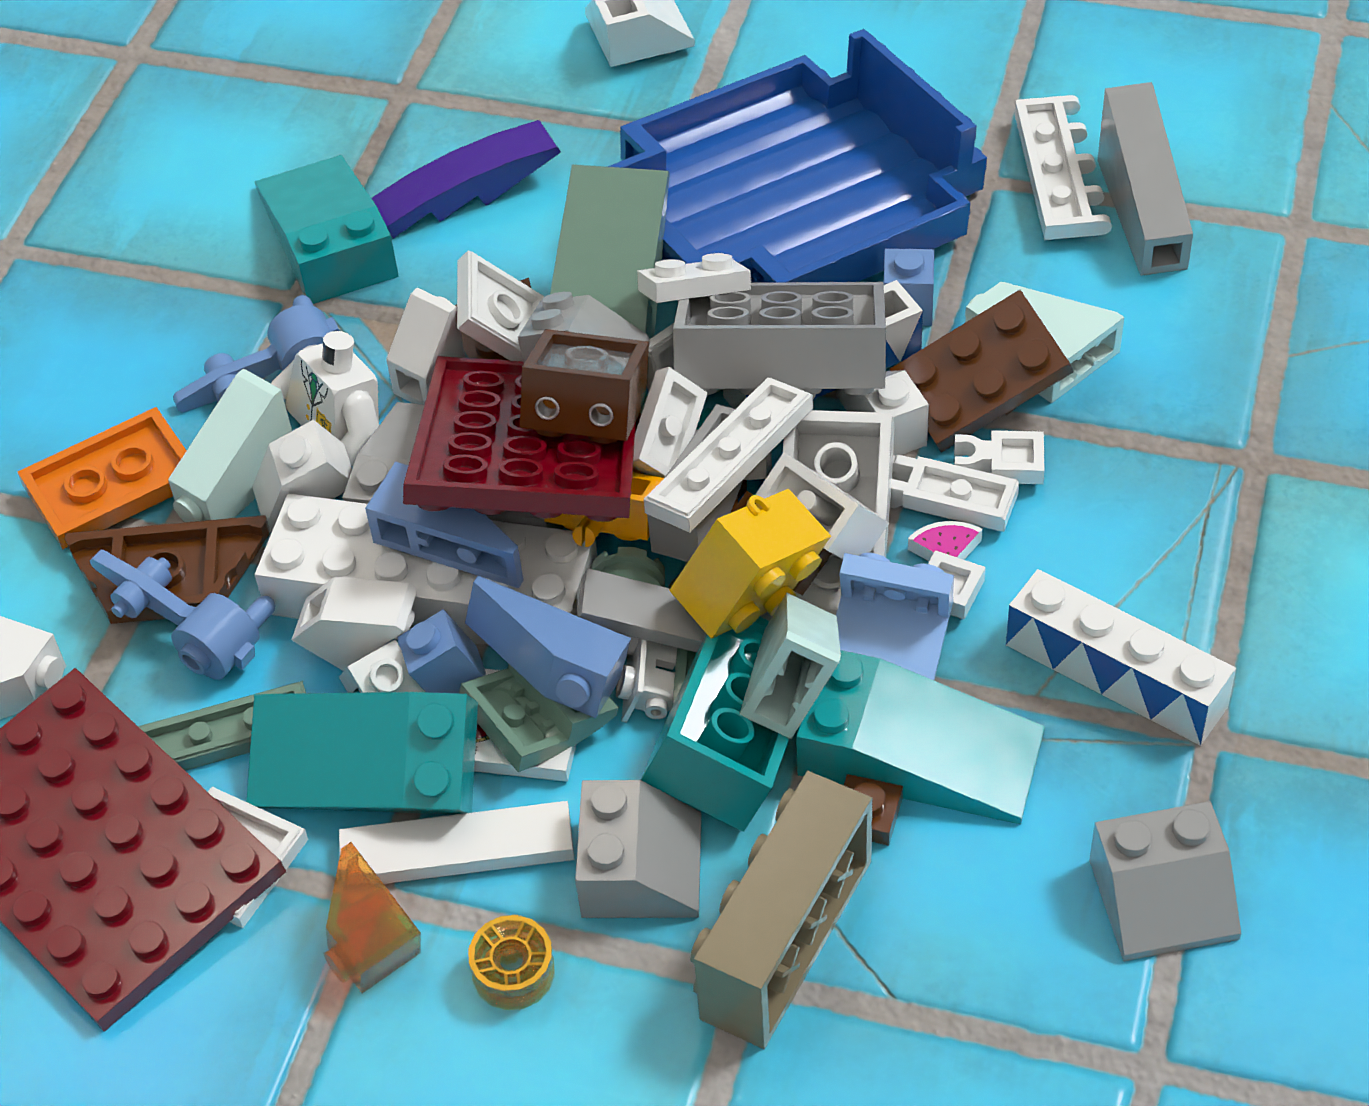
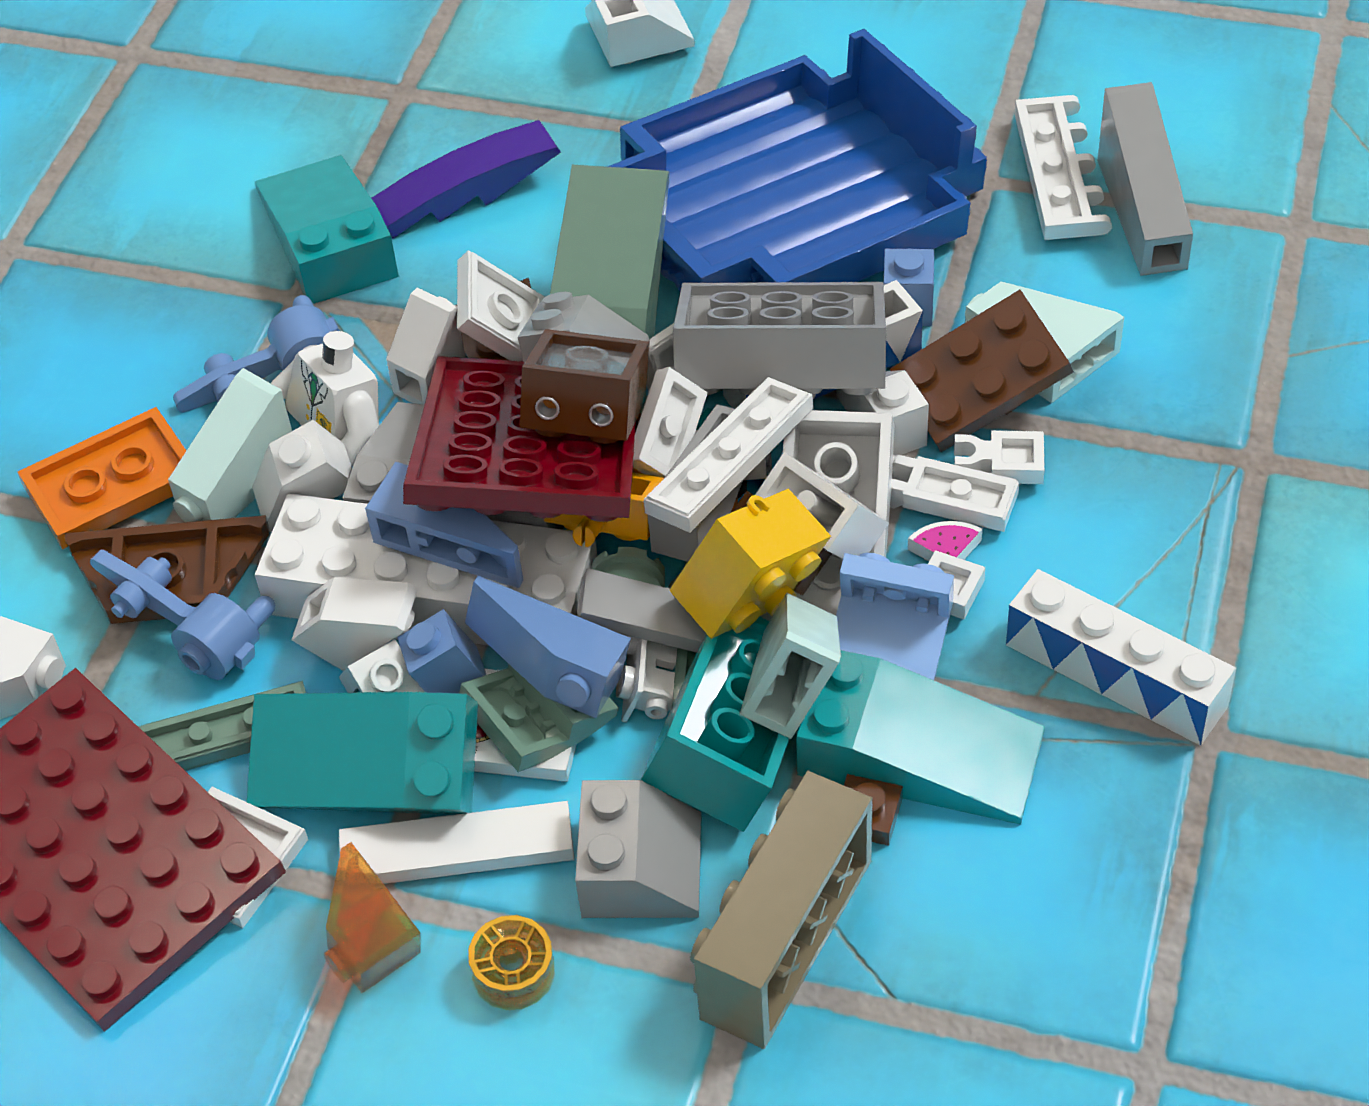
(678, 281): white plate -> none
(1166, 880): light grey slope -> none

